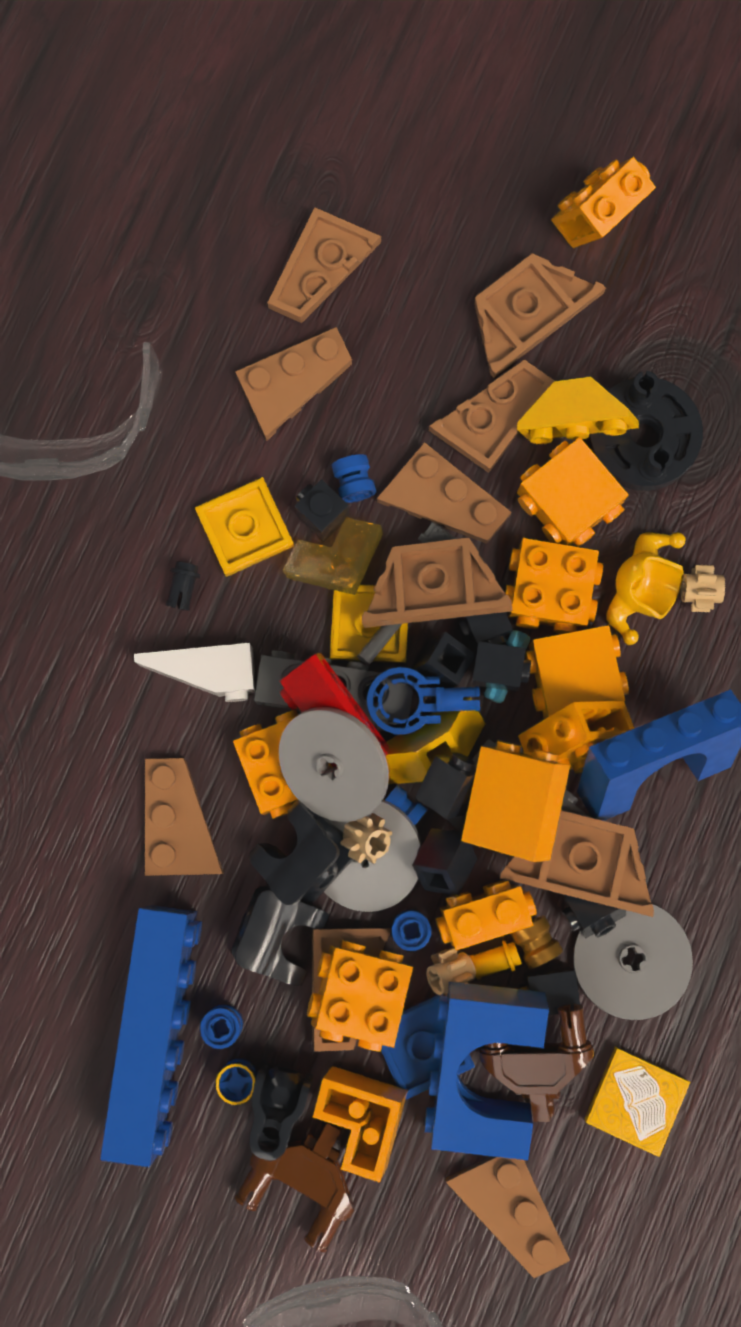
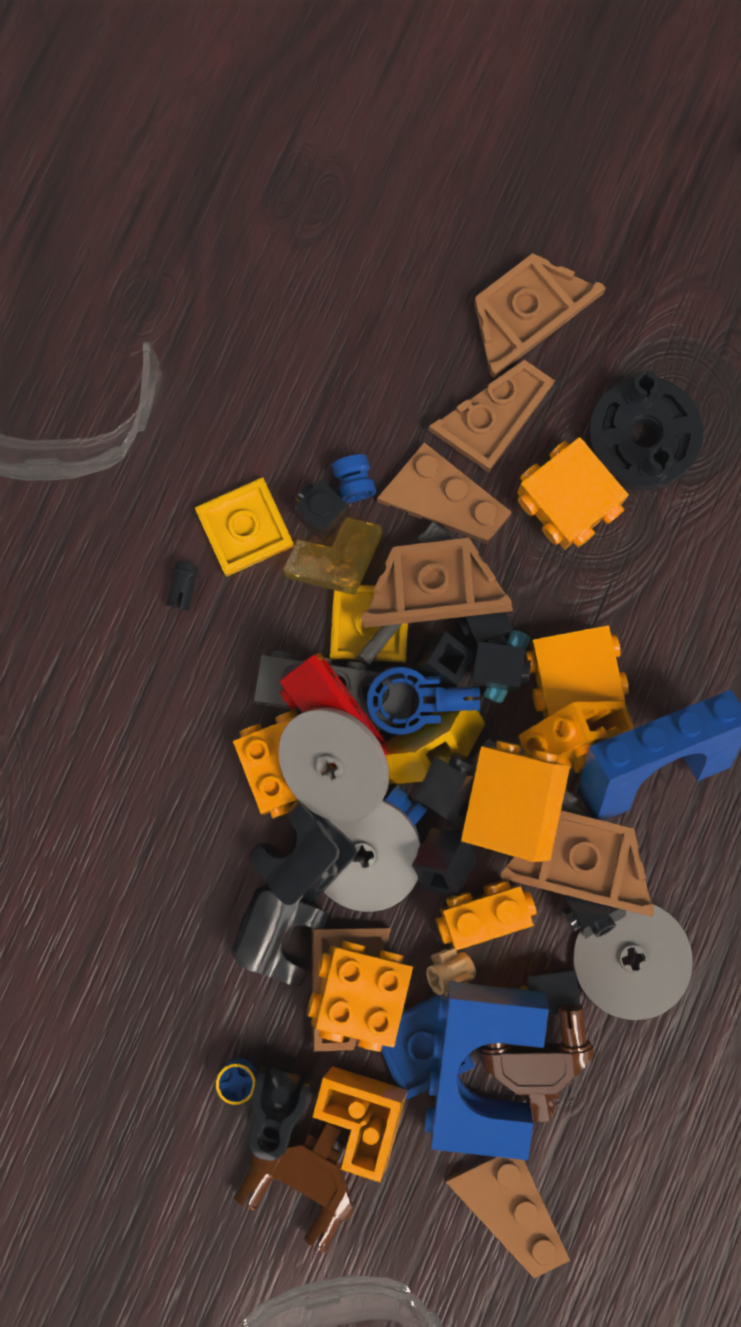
(149, 1036): blue brick -> none
(174, 823): medium nougat wing -> none
(214, 669): white slope -> none
(225, 1019): blue wheel -> none
(290, 378): medium nougat wing -> none
(320, 263): medium nougat wing -> none
(366, 838): tan gear -> none
(408, 925): blue wheel -> none
(496, 960): yellow pin -> none
(537, 943): pearl gold wheel -> none
(553, 585): light orange brick -> none
(575, 410): yellow slope -> none
(603, 201): light orange brick -> none
(637, 1101): tile -> none
(646, 583): yellow piece -> none
(702, 588): tan gear -> none

